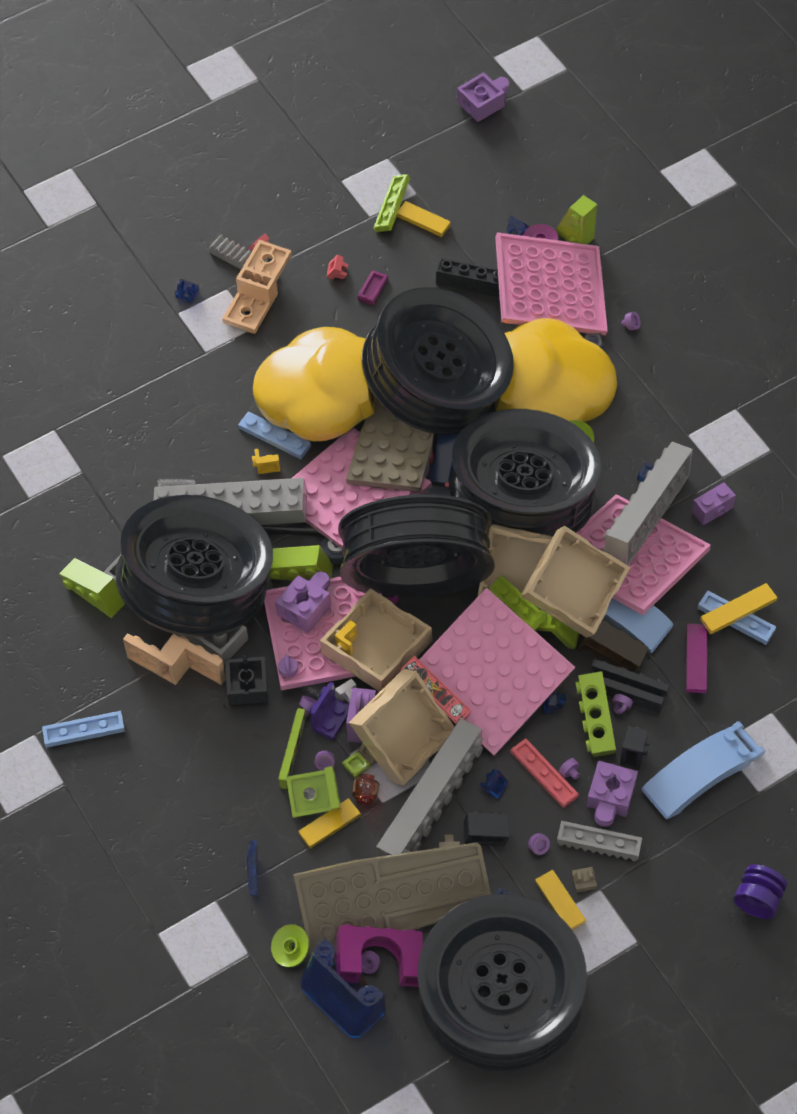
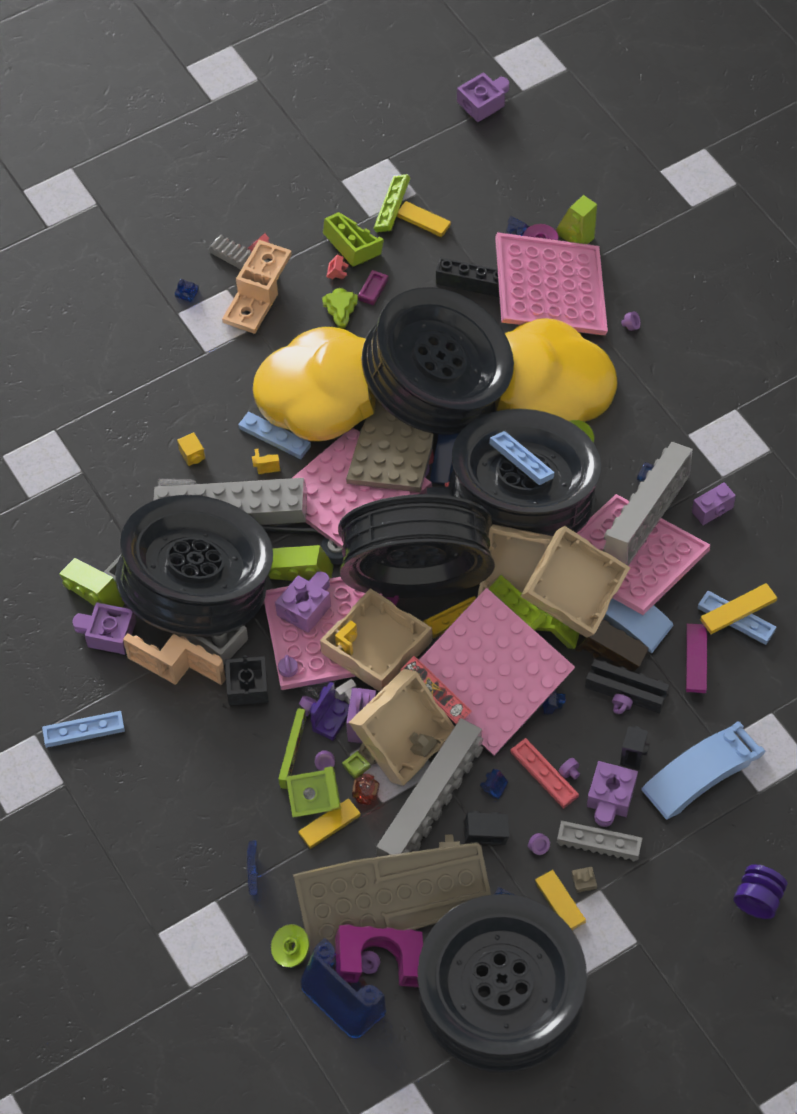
(106, 620): none -> medium lavender brick
(191, 449): none -> yellow brick
(340, 305): none -> lime rock
(350, 240): none -> lime wedge
(422, 744): none -> dark tan tile
(443, 620): none -> yellow tile
(521, 457): none -> light blue plate
(595, 338): tile -> none
(595, 683): lime brick -> none

